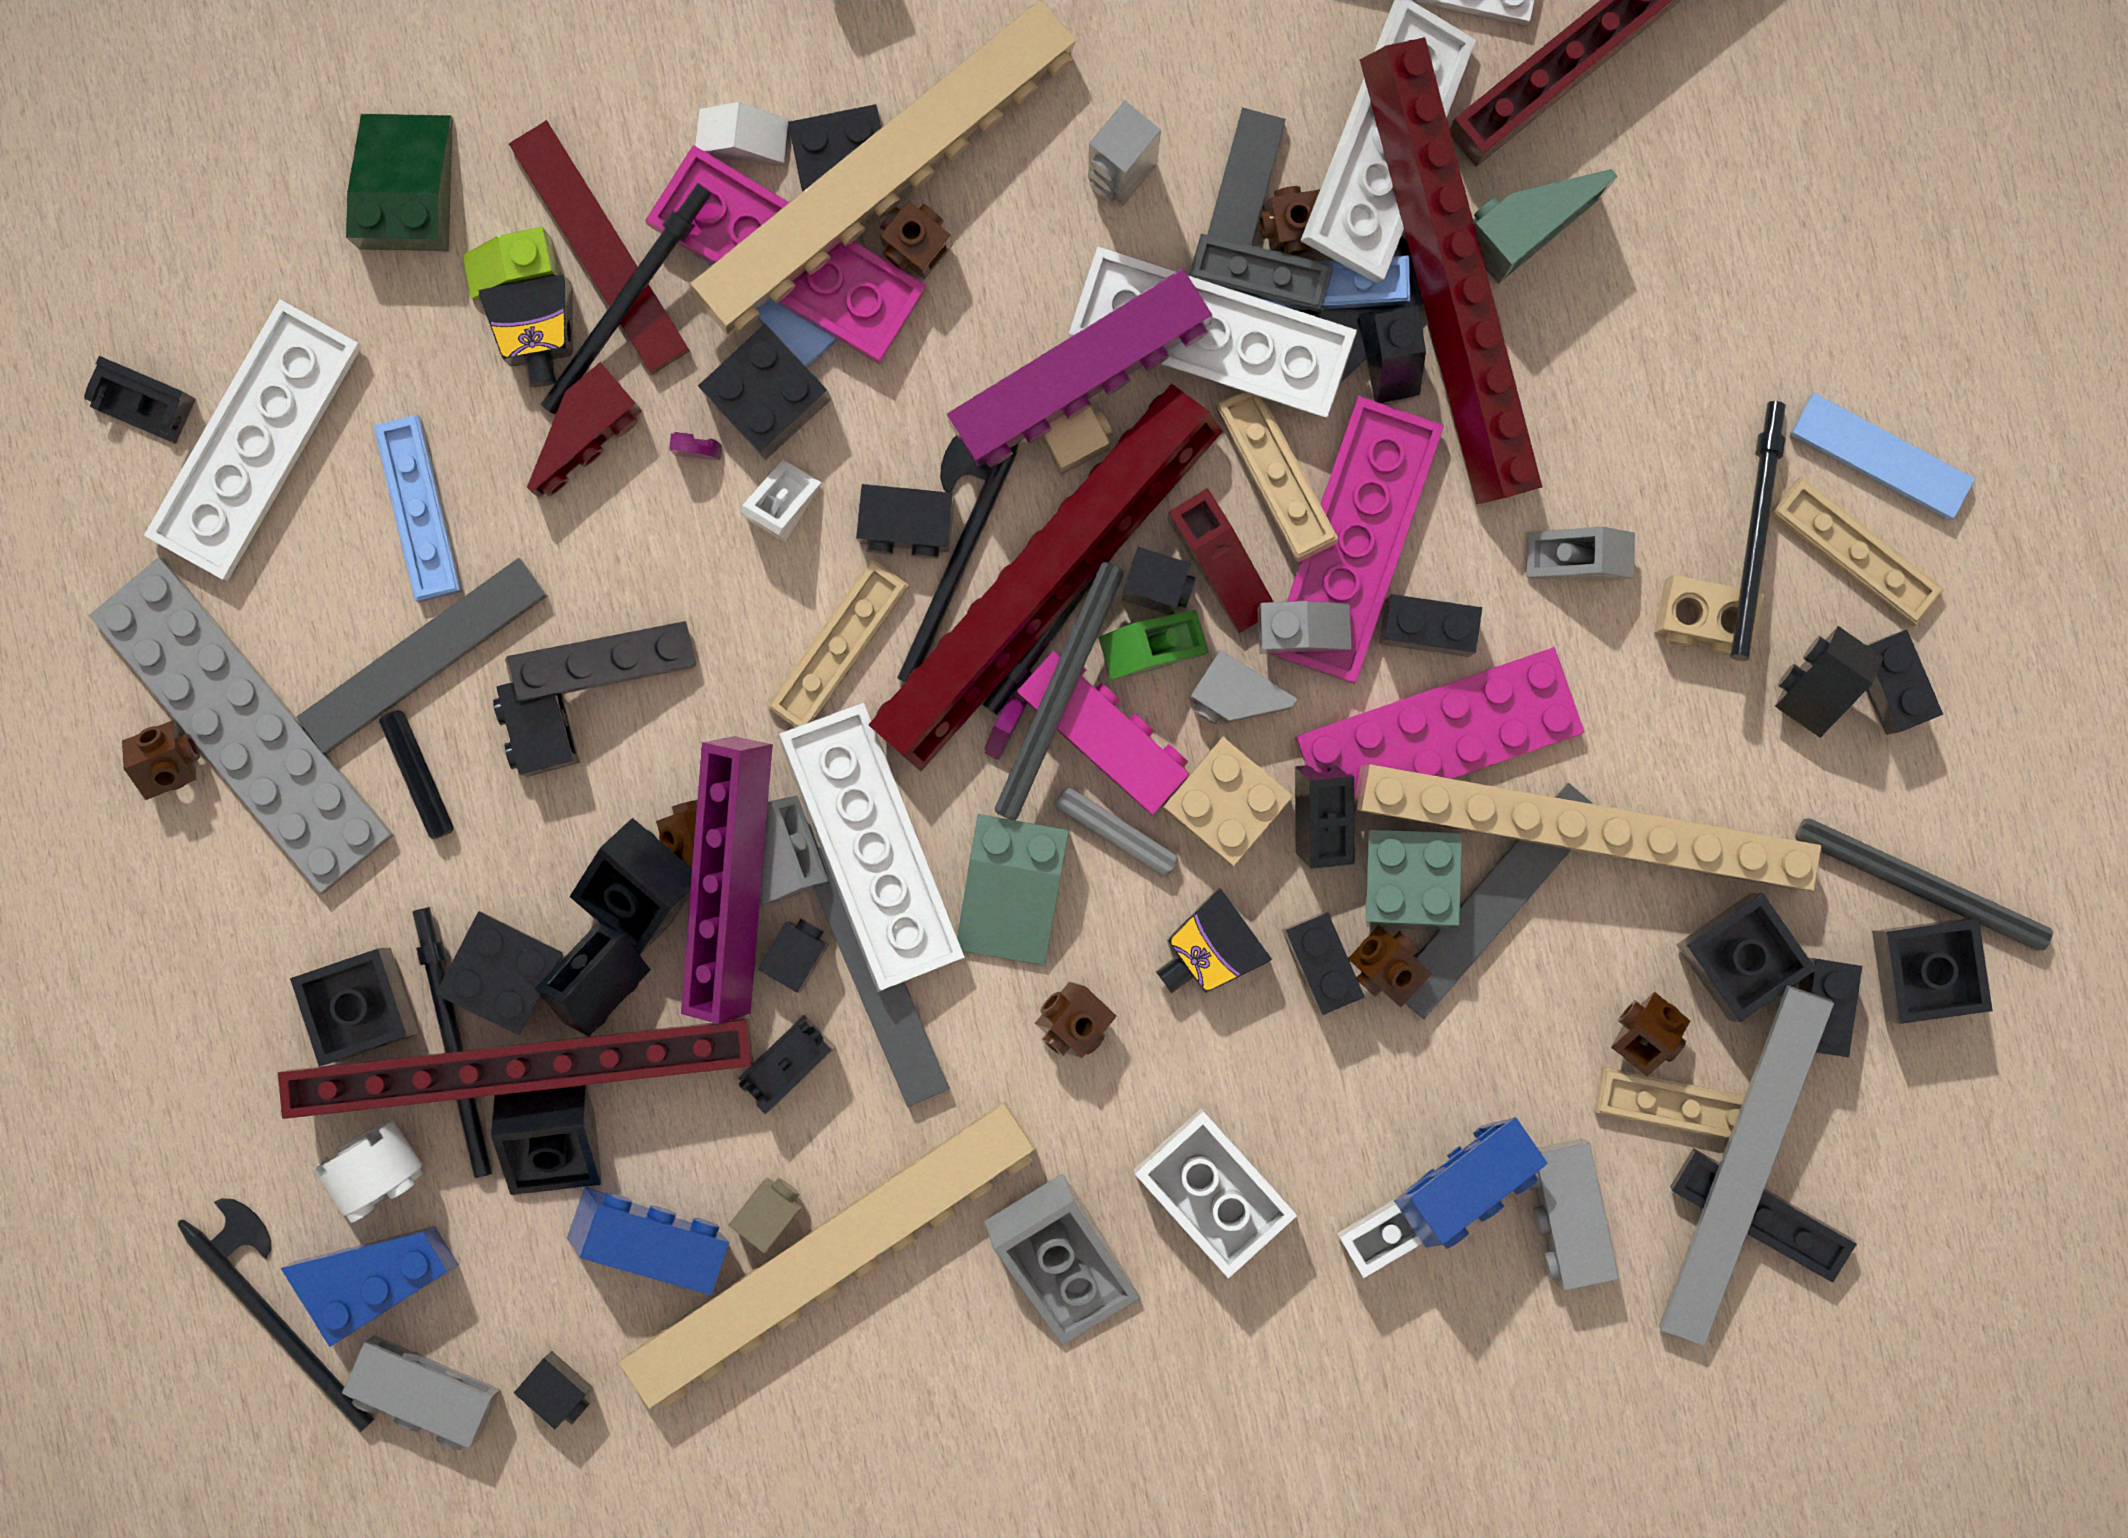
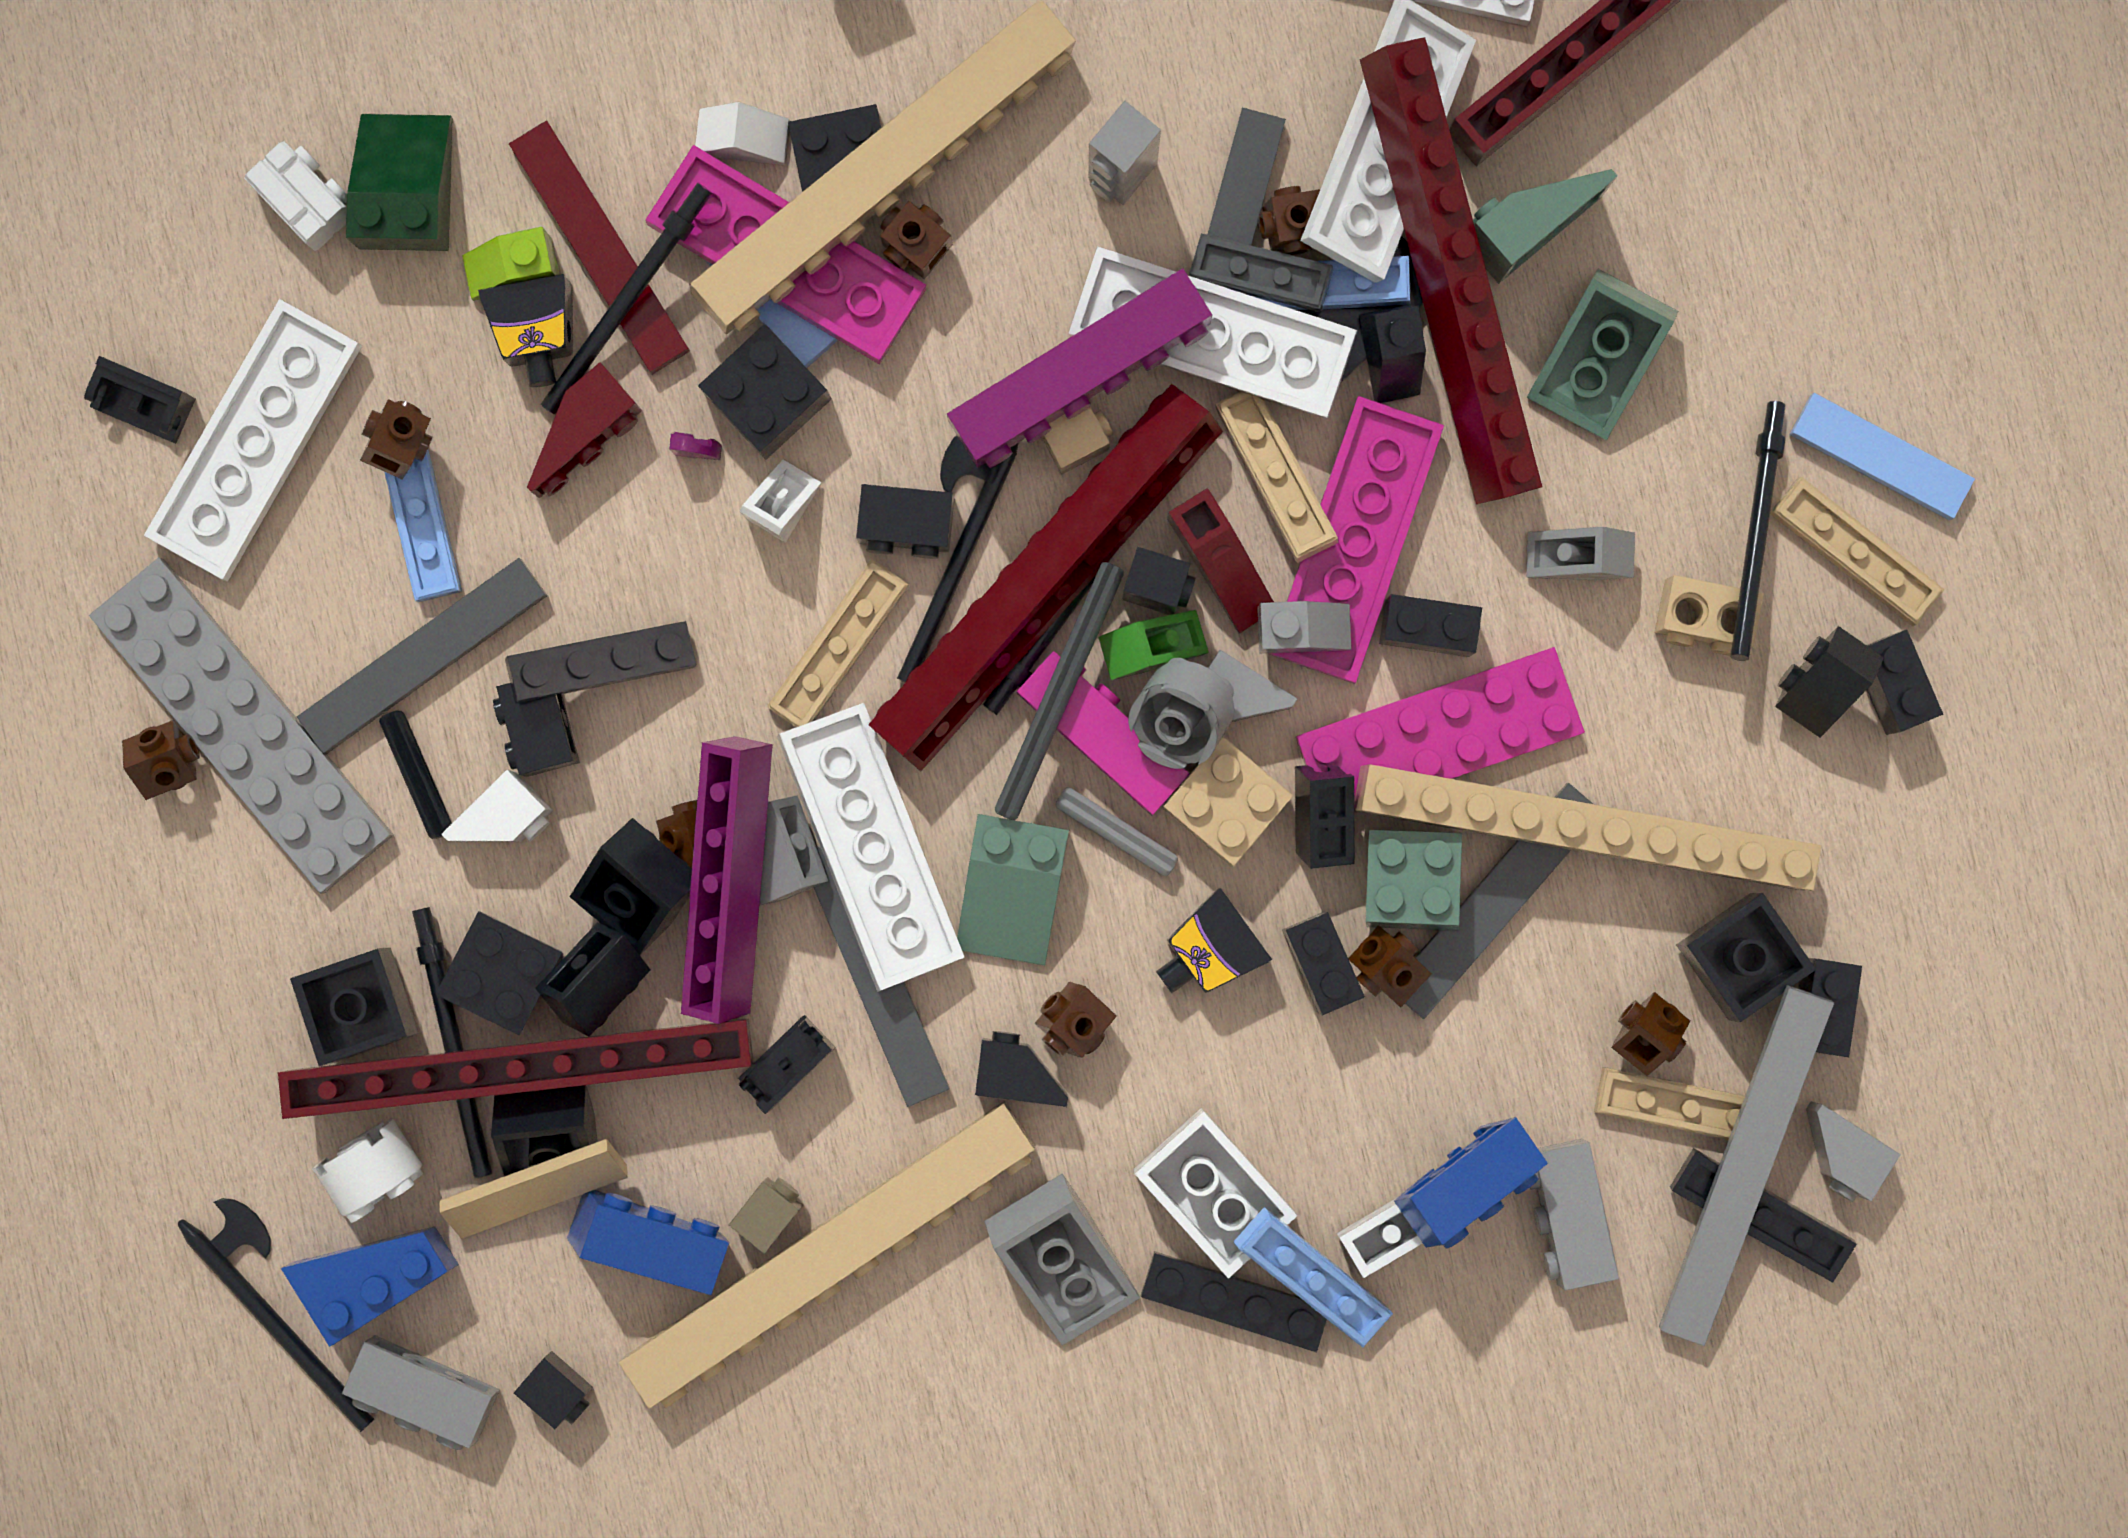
(298, 194): none -> white brick
(396, 437): none -> reddish brown brick
(502, 814): none -> white slope
(533, 1188): none -> tan tile
(794, 954): black brick -> none
(1004, 727): magenta tile -> none
(1016, 1072): none -> black slope
(1182, 713): none -> light grey brick
(1233, 1301): none -> black plate
(1313, 1277): none -> light blue tile
(1602, 354): none -> sand green slope
(1849, 1154): none -> light grey slope
(1925, 884): dark grey axle -> none
(1932, 971): black brick -> none

